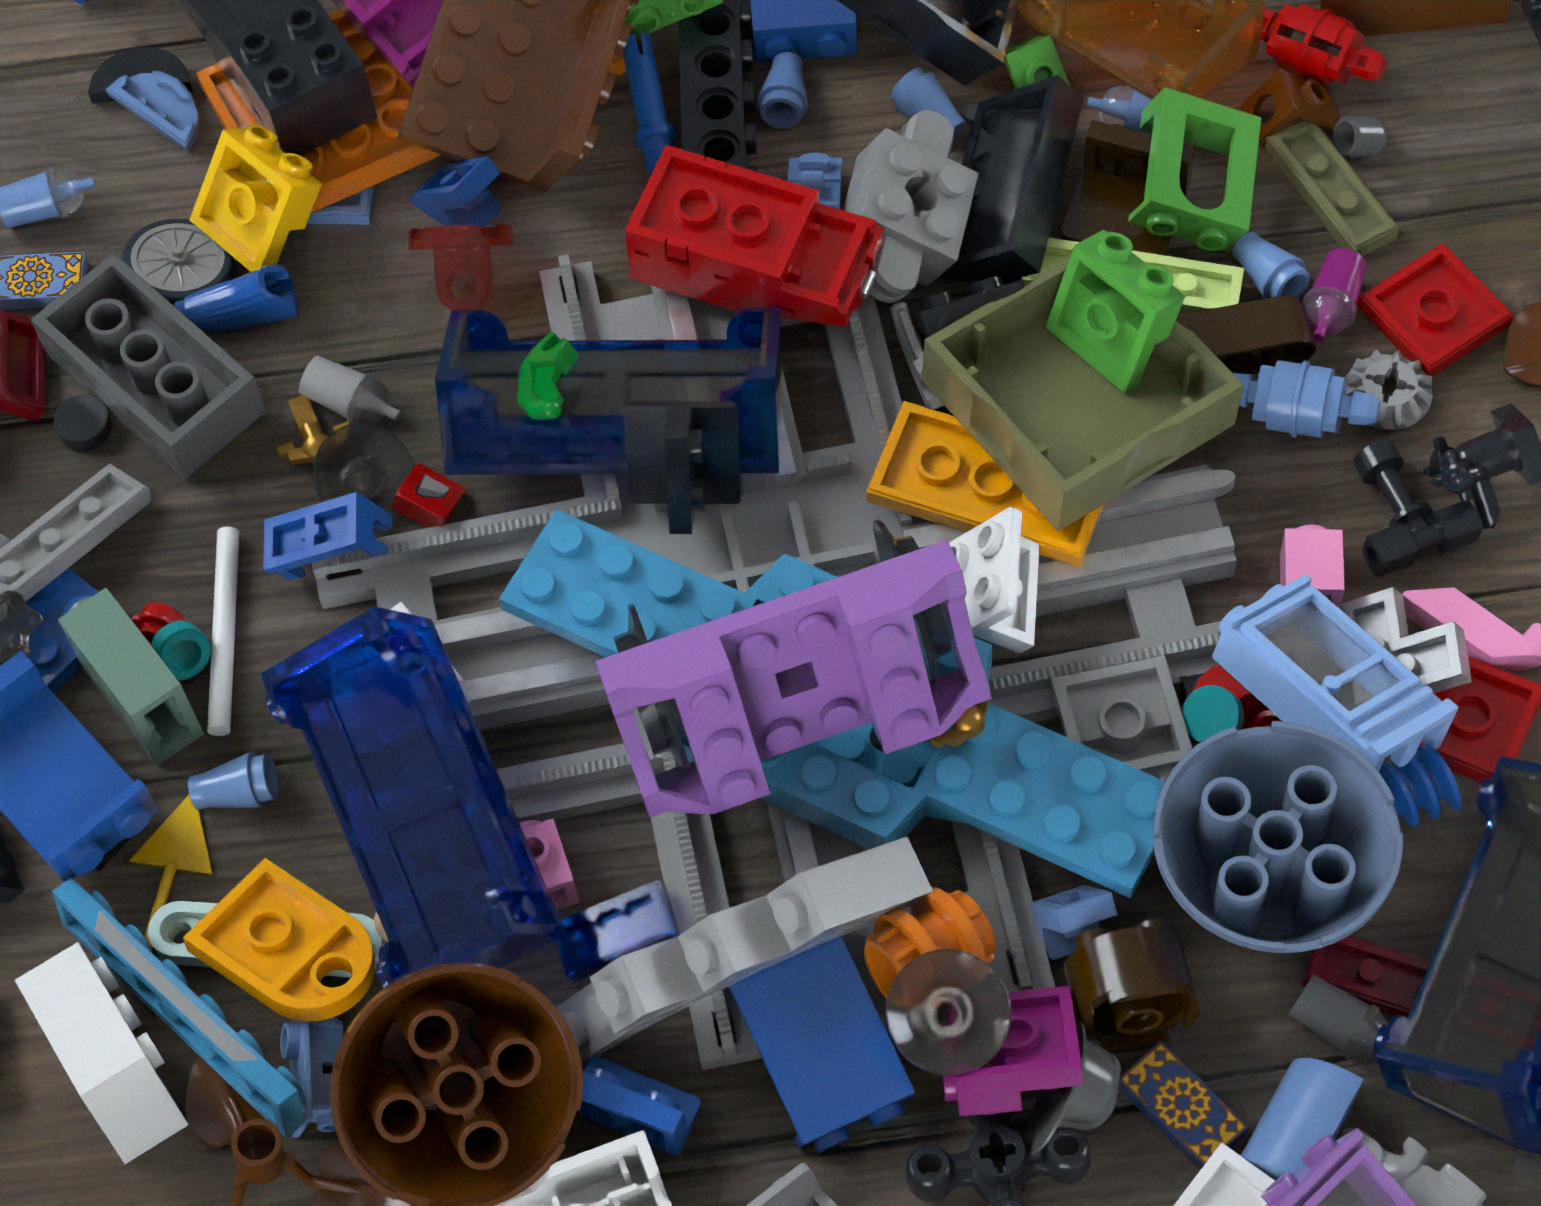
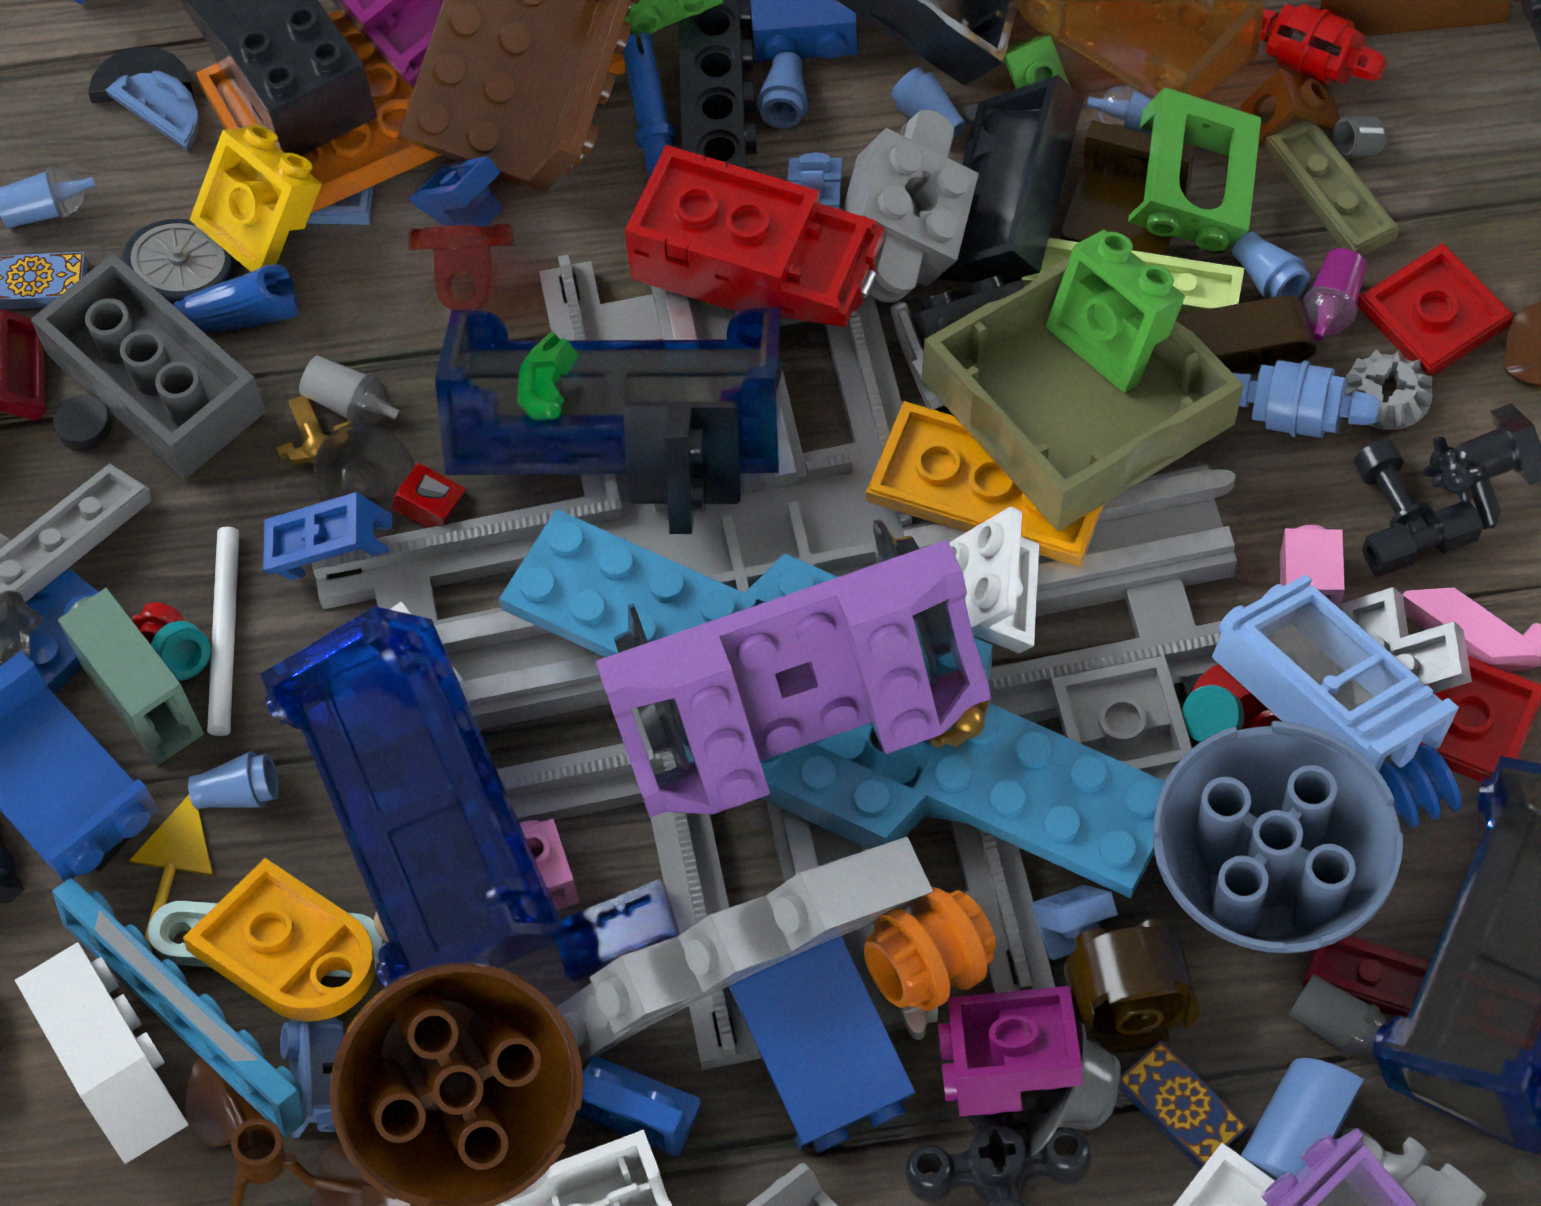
(977, 1001): clear smoke dish -> none

